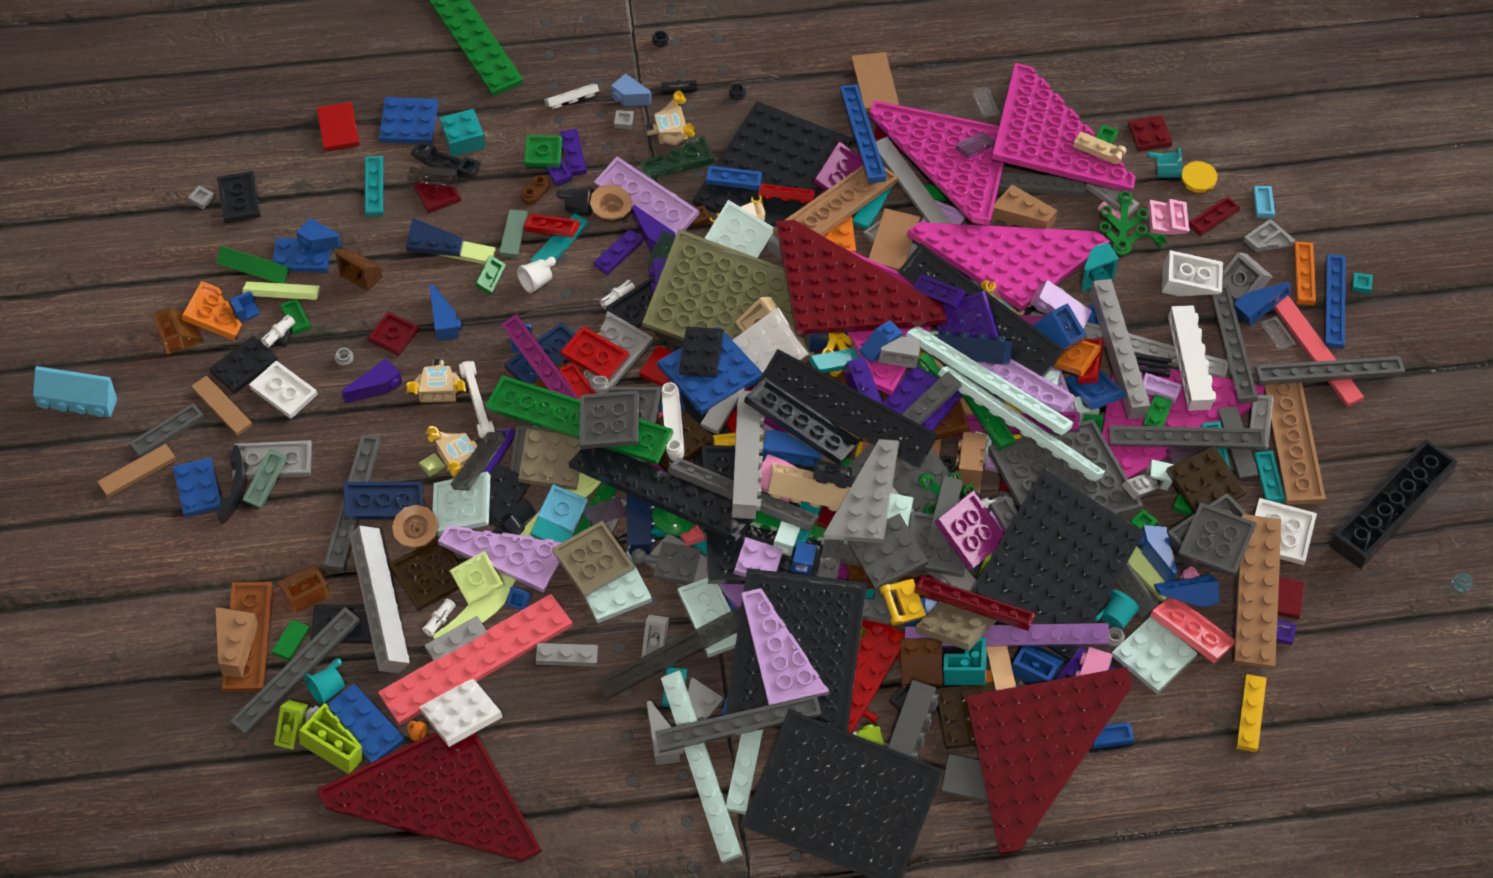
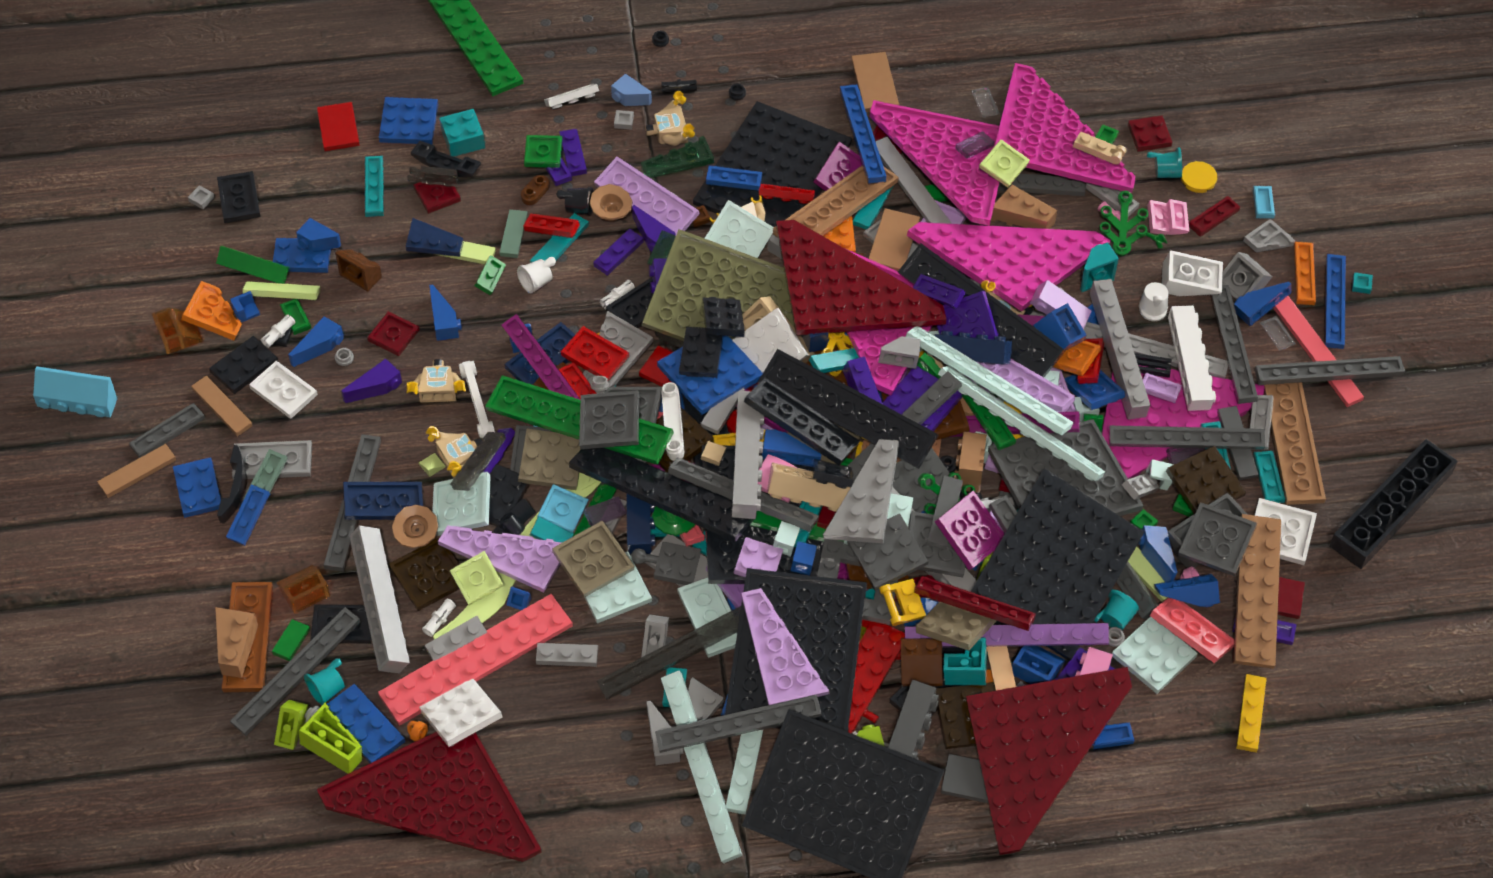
(248, 515): none -> blue plate
(318, 341): none -> blue slope
(713, 453): none -> tan tile
(723, 317): none -> black plate
(881, 336): blue slope -> none
(1004, 163): none -> yellowish green tile
(1154, 302): none -> white hat
(1158, 411): green plate -> none
(1466, 579): clear light blue plate -> none

